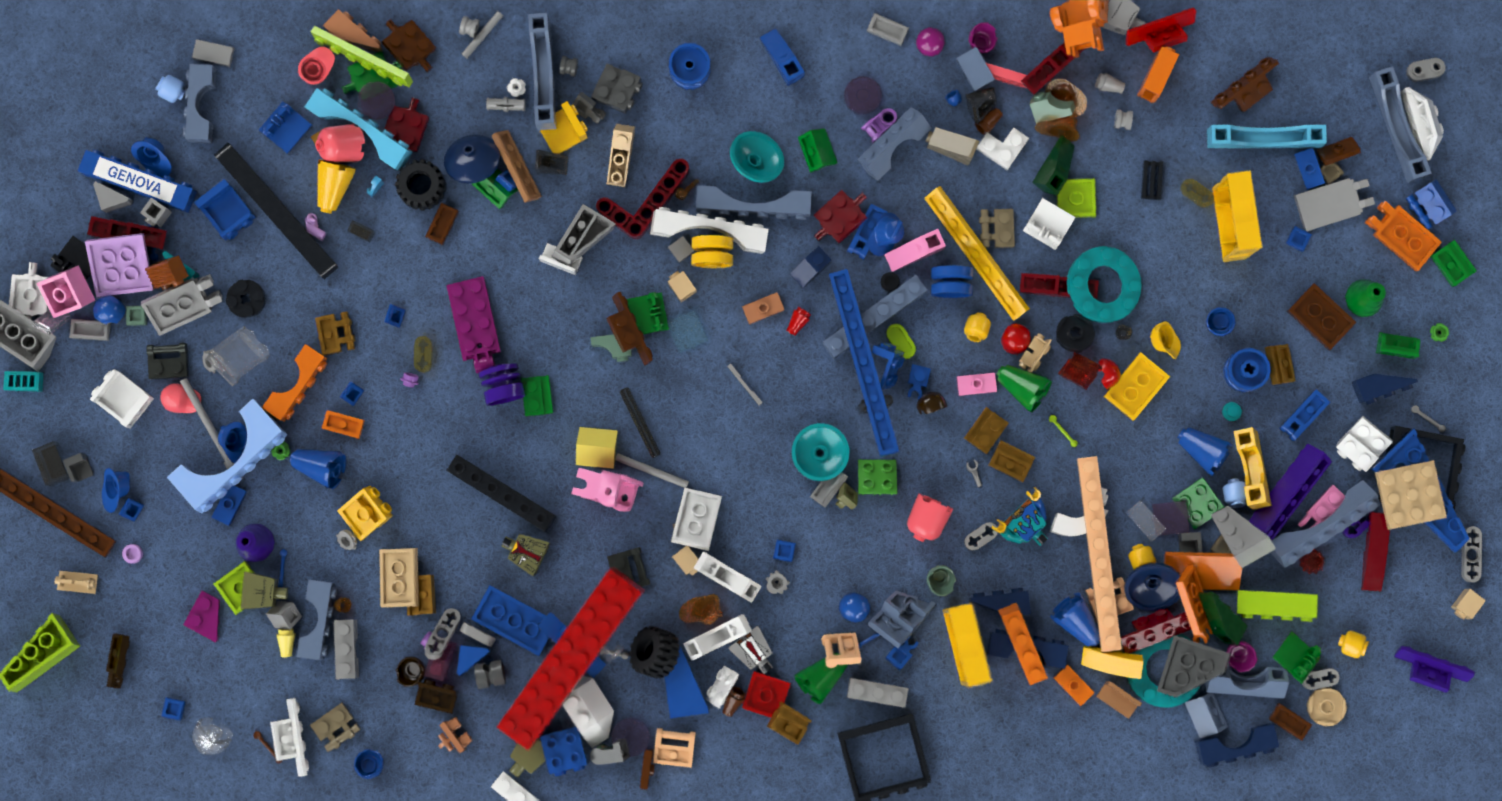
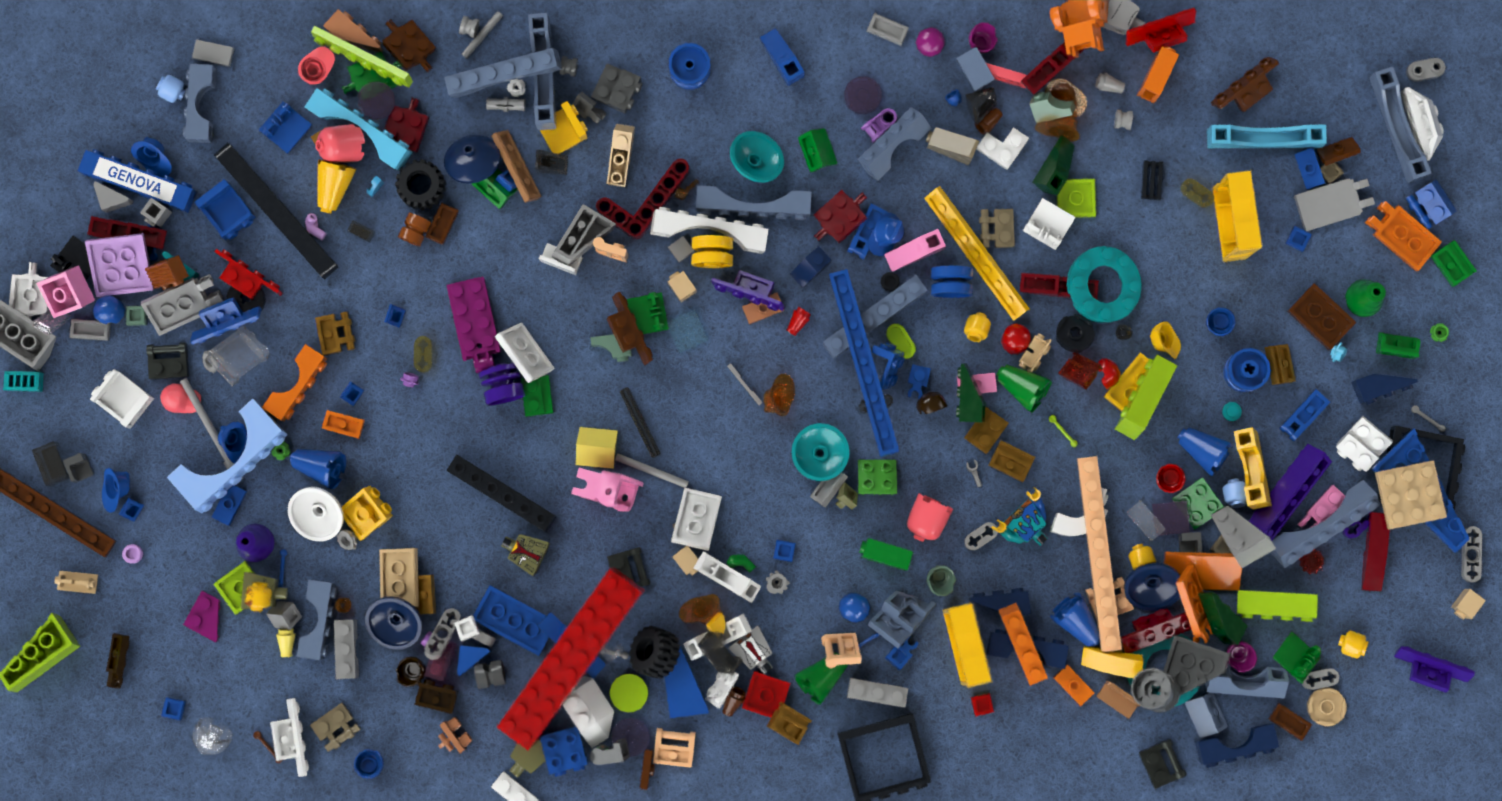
(223, 317): none -> blue bracket
(242, 279): none -> red bracket
(258, 596): none -> yellow head
(309, 519): none -> white dish
(390, 630): none -> dark blue dish
(414, 229): none -> dark orange wheel
(467, 628): none -> white tile
(515, 68): none -> sand blue arch
(524, 352): none -> white tile
(613, 251): none -> light nougat plate
(629, 693): none -> lime tile
(717, 623): none -> yellow tile
(718, 654): none -> clear smoke panel
(740, 560): none -> green arm
(751, 287): none -> dark purple bracket
(780, 395): none -> clear orange piece
(886, 554): none -> green brick
(971, 400): none -> dark green slope
(982, 704): none -> red tile
(1145, 397): none -> lime wedge
(1145, 690): none -> dark grey wheel
(1156, 766): none -> pearl dark grey plate
(1170, 478): none -> red hair
(1338, 352): none -> medium azure plate

